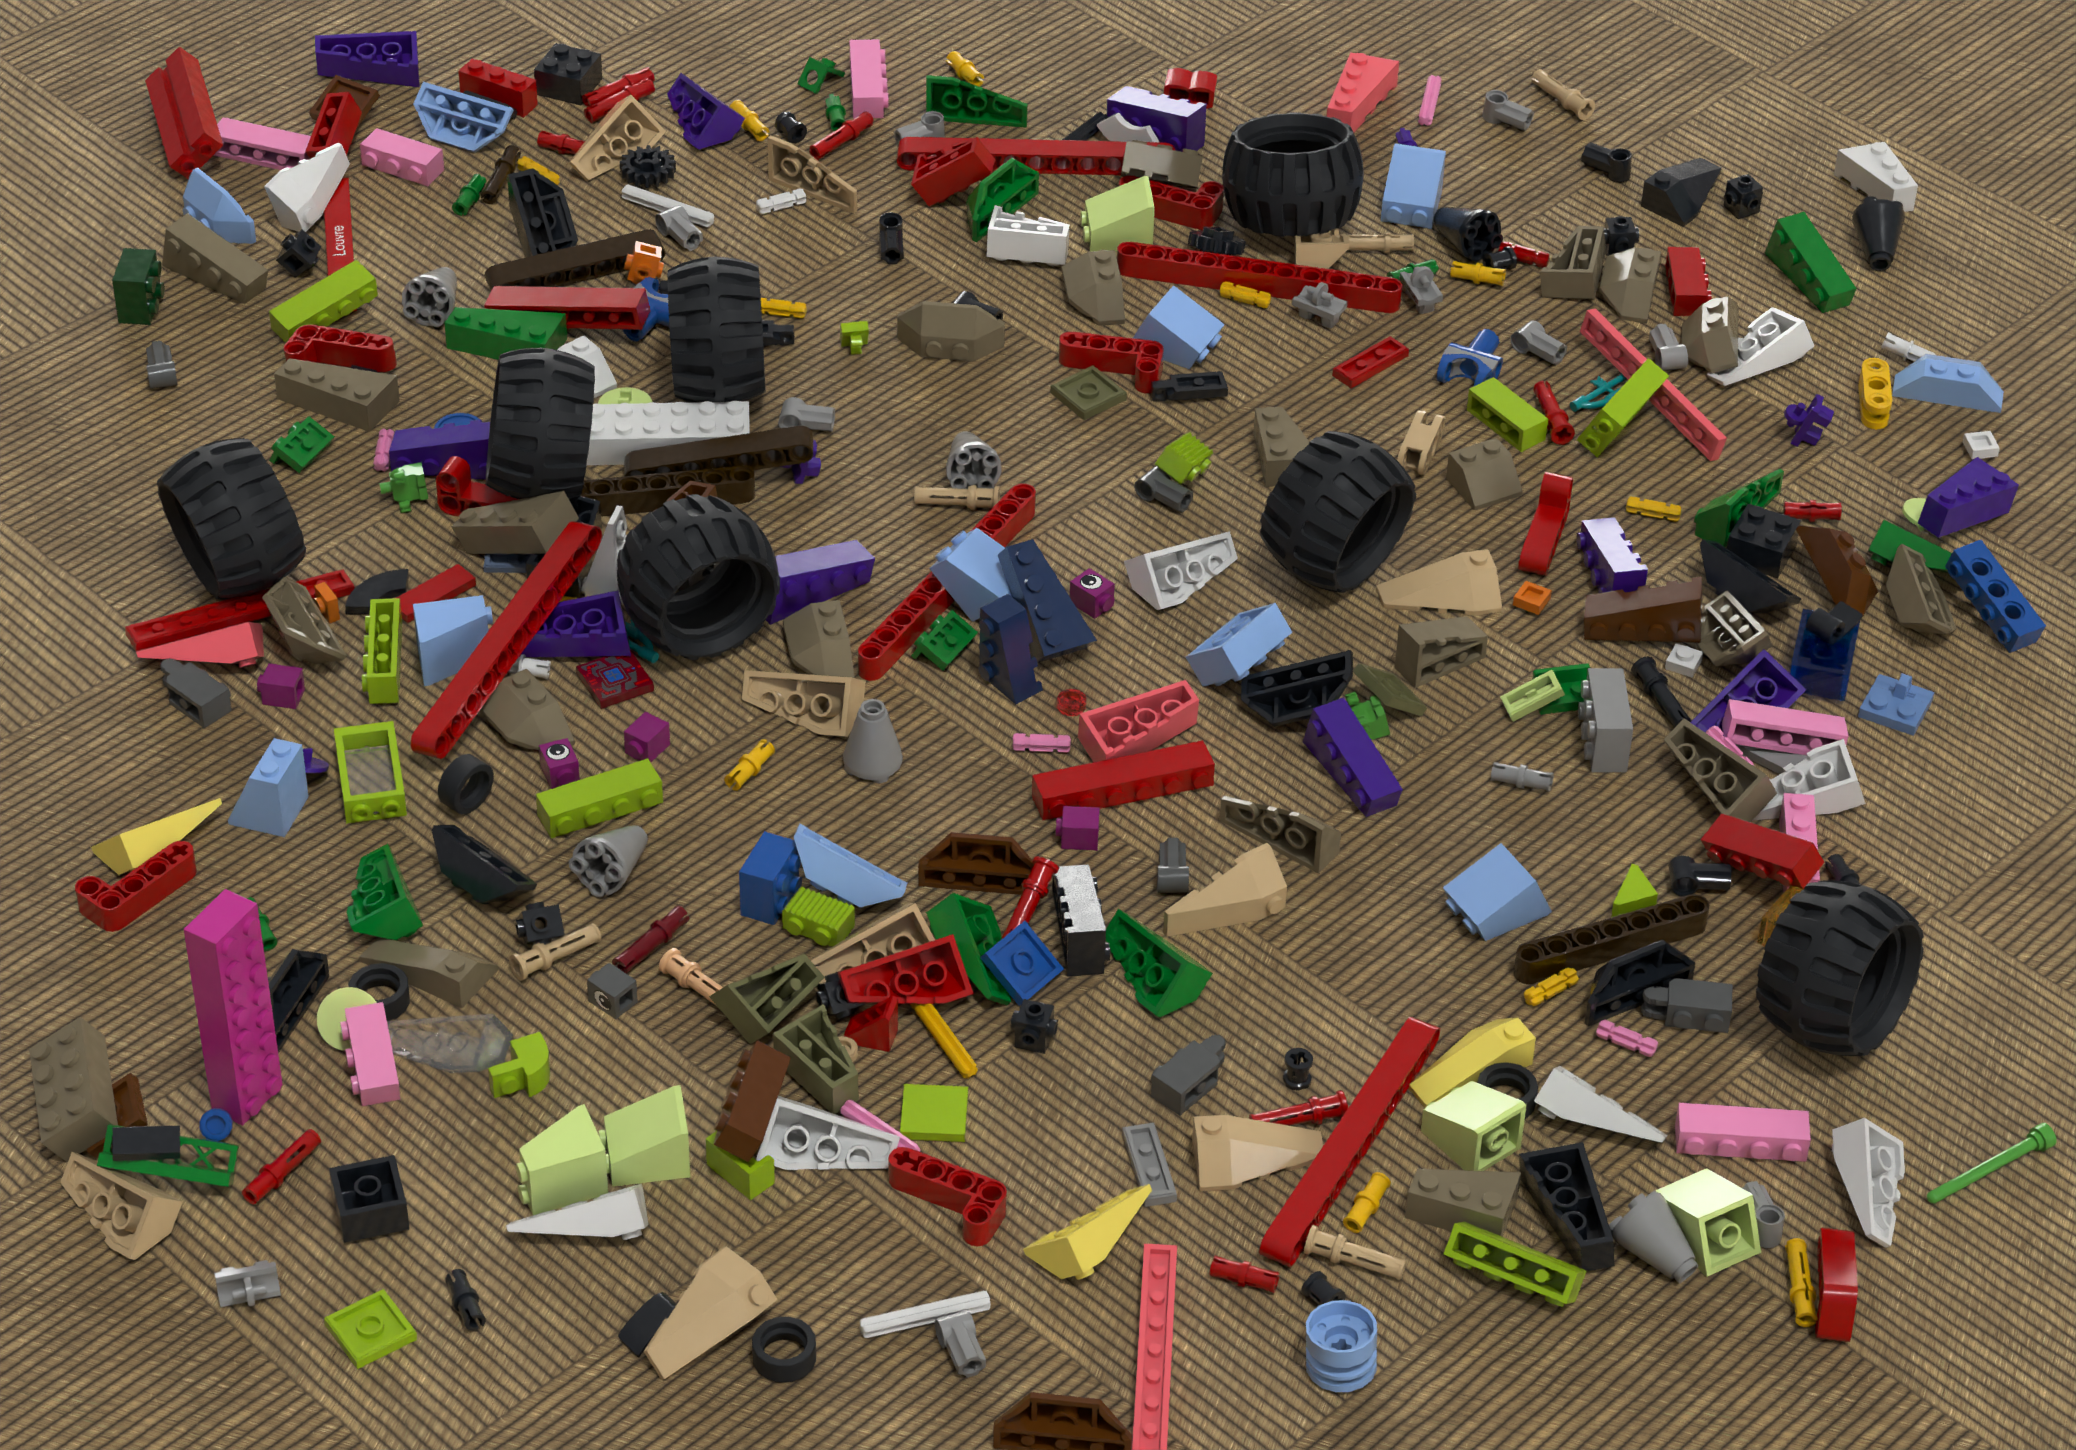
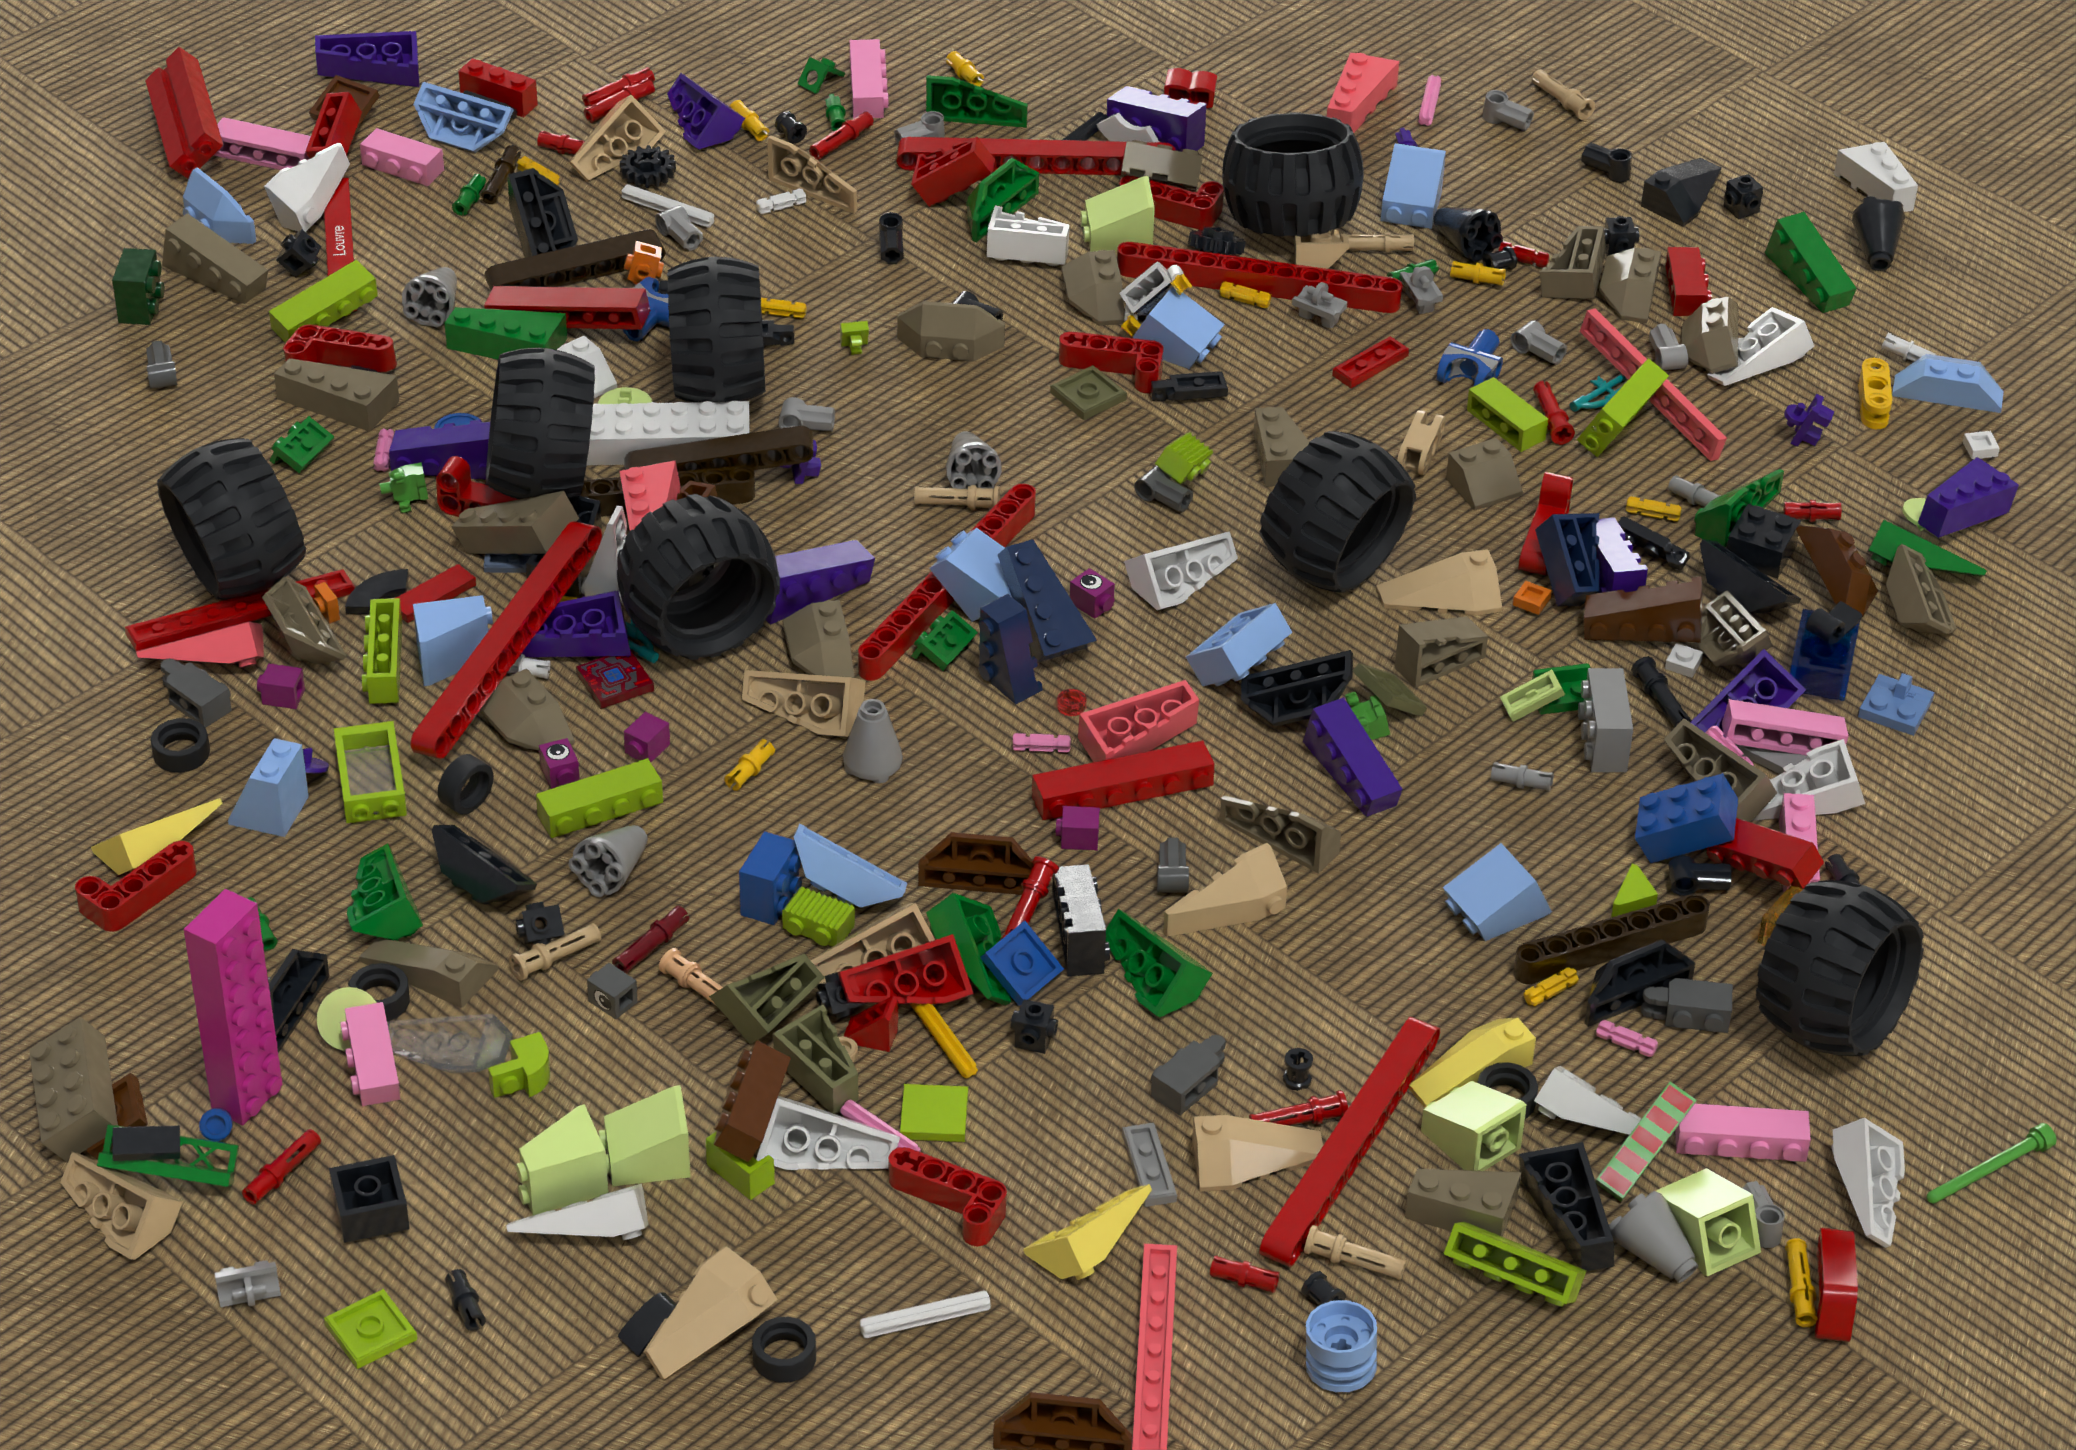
(181, 760): none -> black tyre
(568, 73): black brick -> none
(648, 488): none -> coral wedge
(959, 1336): light grey piece -> none
(1148, 290): none -> white torso
(1366, 1202): yellow pin -> none
(1570, 556): none -> dark blue wedge
(1645, 1141): none -> tile
(1654, 543): none -> black hinge
(1686, 818): none -> blue brick
(1692, 492): none -> light grey pin
(1995, 596): blue brick -> none

